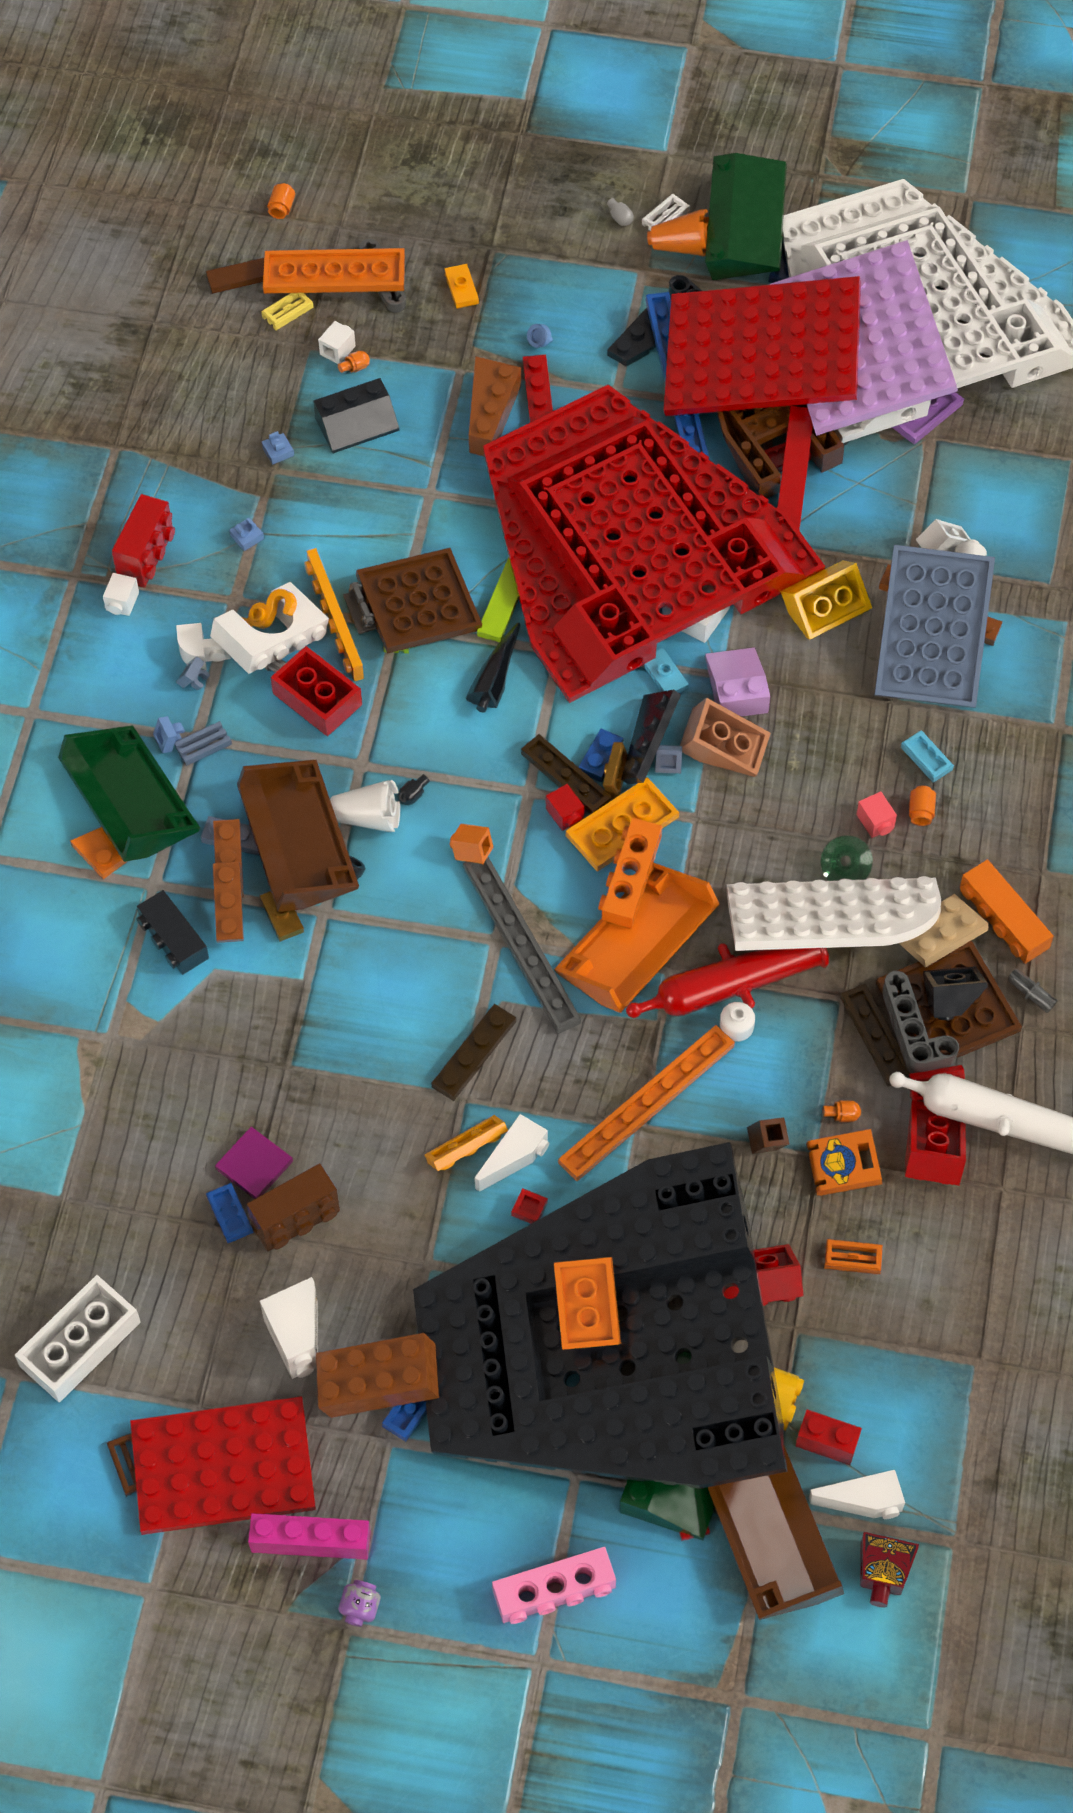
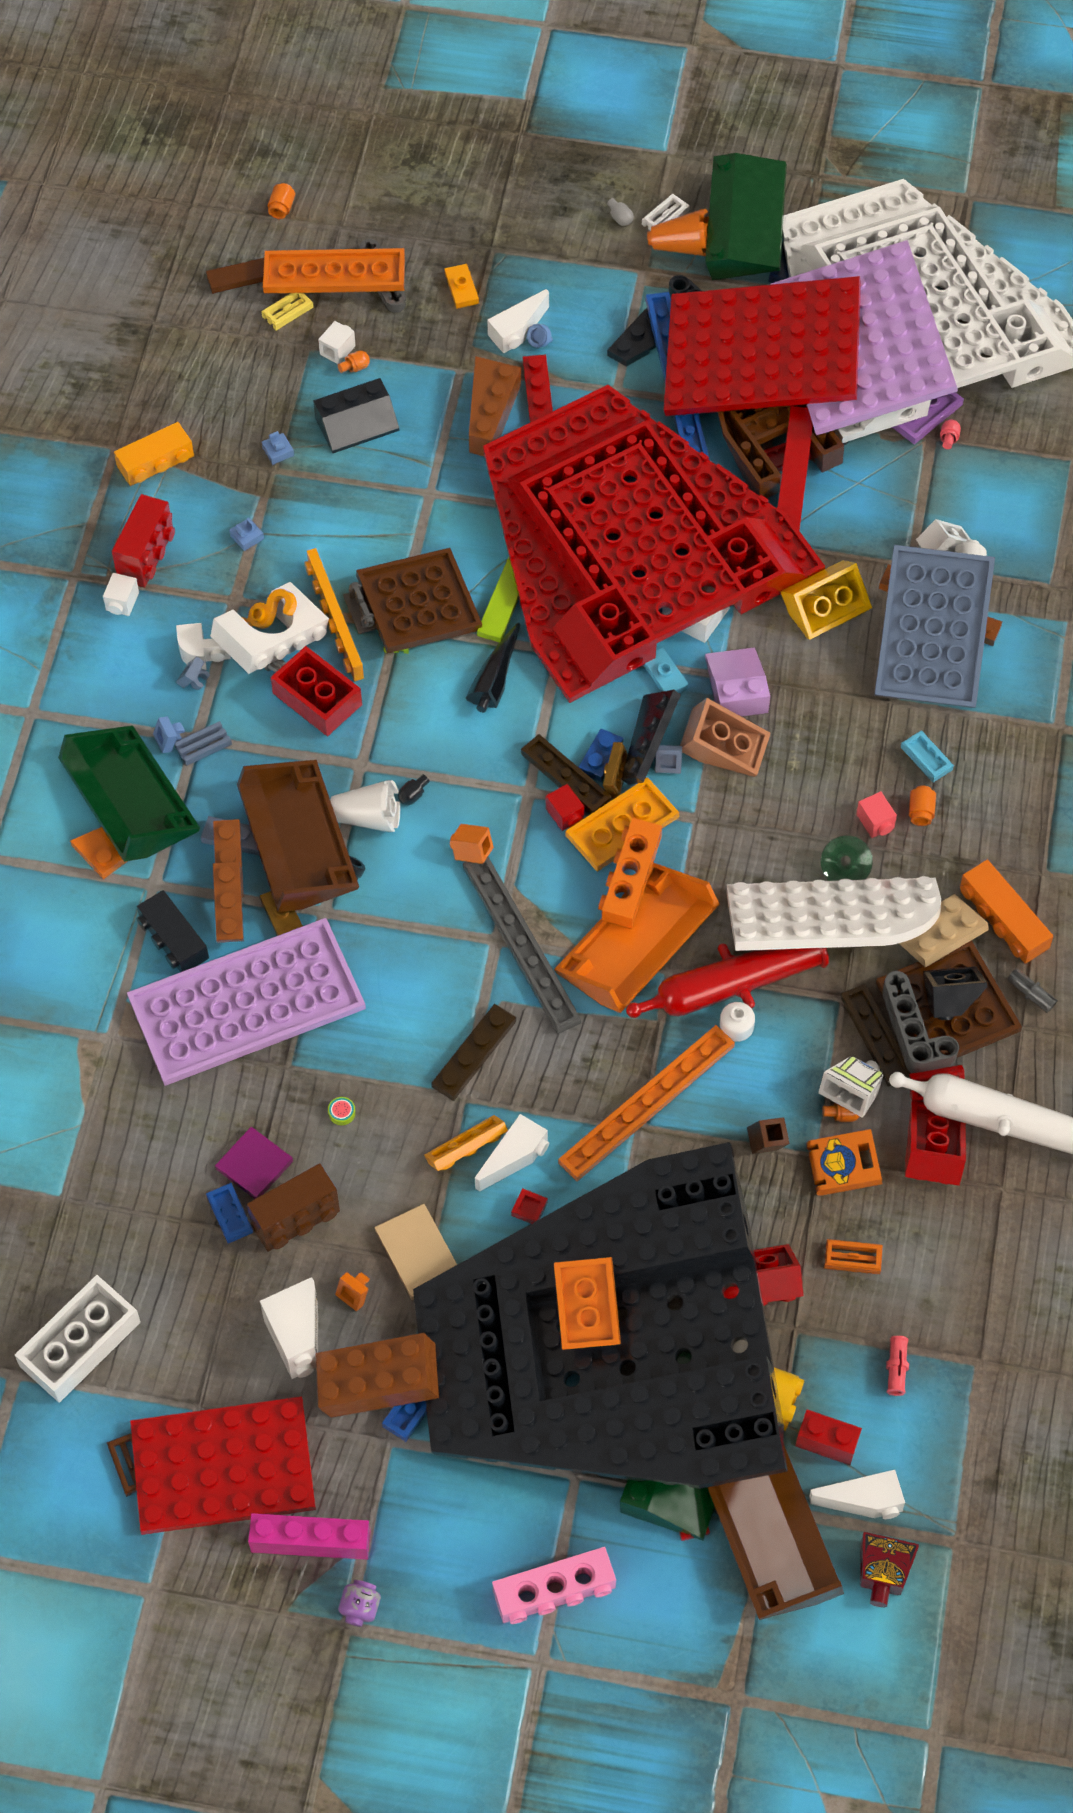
(154, 454): none -> light orange brick
(245, 1001): none -> lavender plate
(341, 1111): none -> tile
(353, 1290): none -> orange tile
(415, 1247): none -> tan tile
(511, 326): none -> white slope
(852, 1084): none -> white torso
(897, 1365): none -> coral pin
(950, 433): none -> coral cylinder

